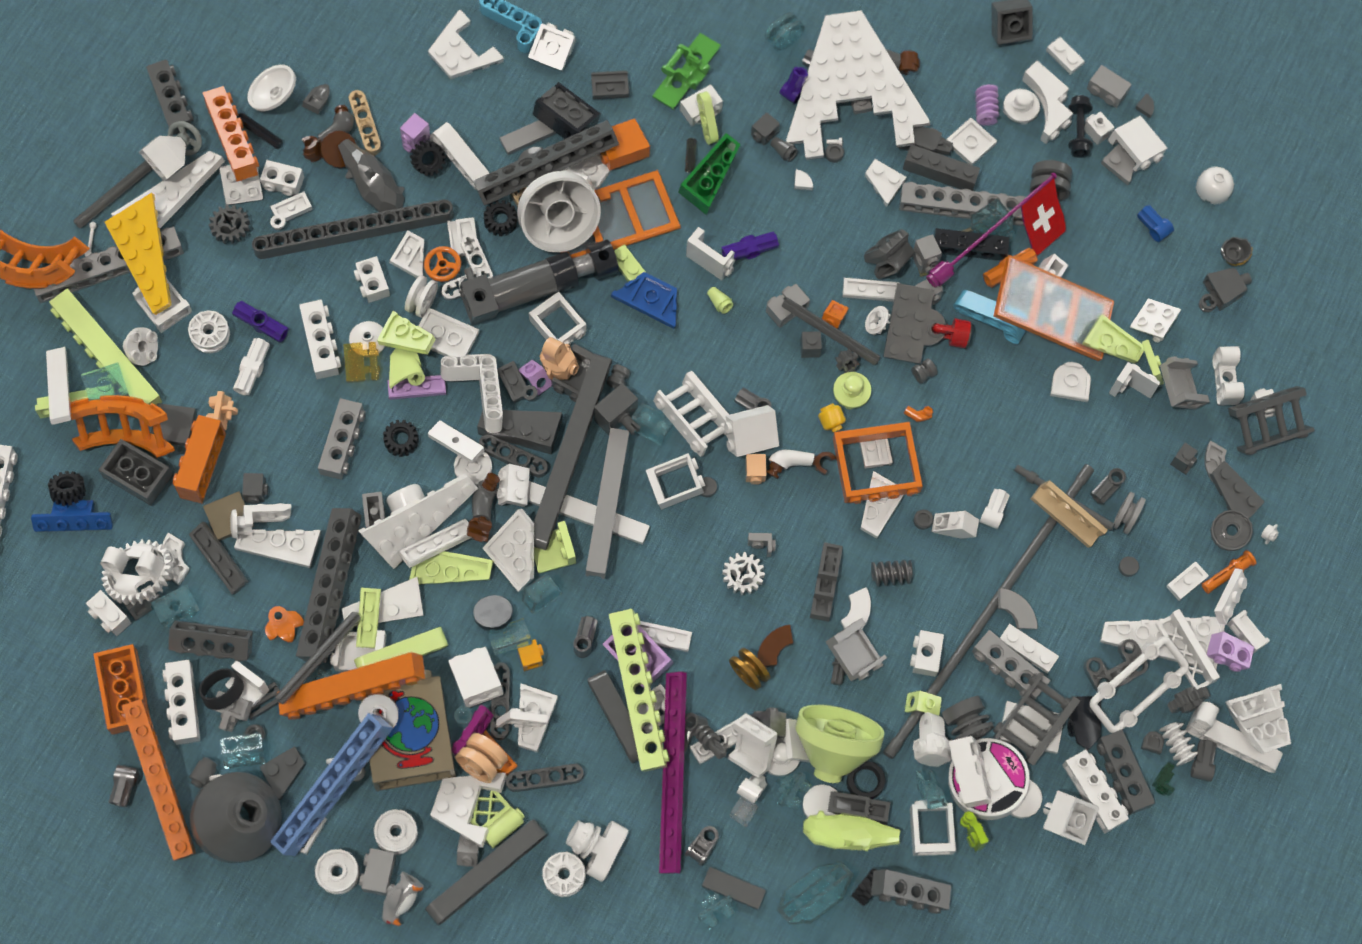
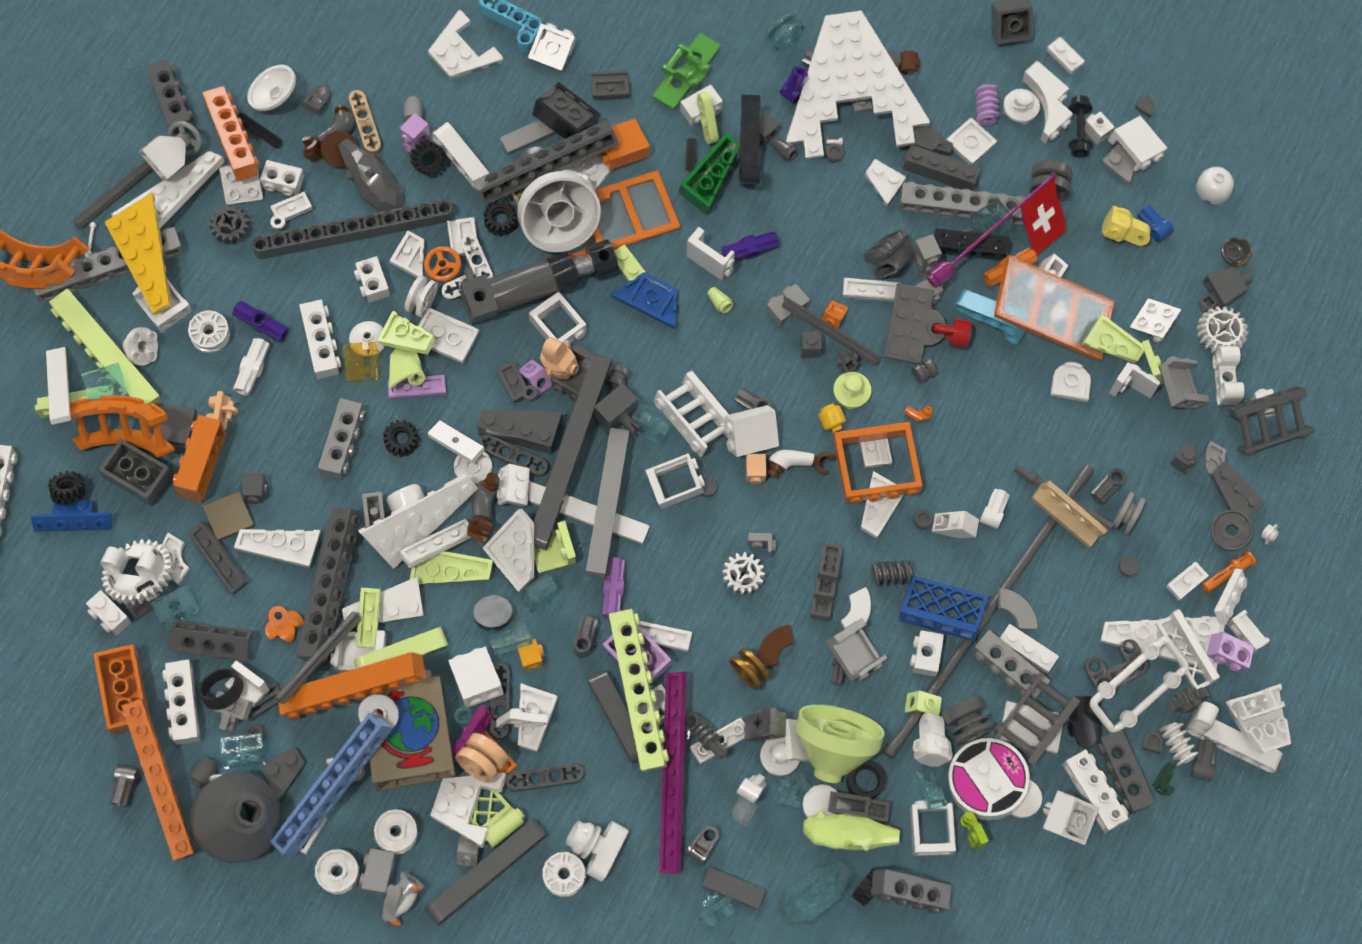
(257, 513): white piece -> none
(411, 106): none -> light grey brick
(481, 368): white beam -> none
(613, 586): none -> medium lavender piece
(749, 140): none -> black beam
(753, 745): white panel -> none
(802, 181): white tile -> none
(873, 318): white gear -> none
(939, 621): none -> blue fence
(970, 772): white wedge -> none
(1108, 86): light grey brick -> none
(1121, 226): none -> light yellow piece
(1213, 319): none -> white gear

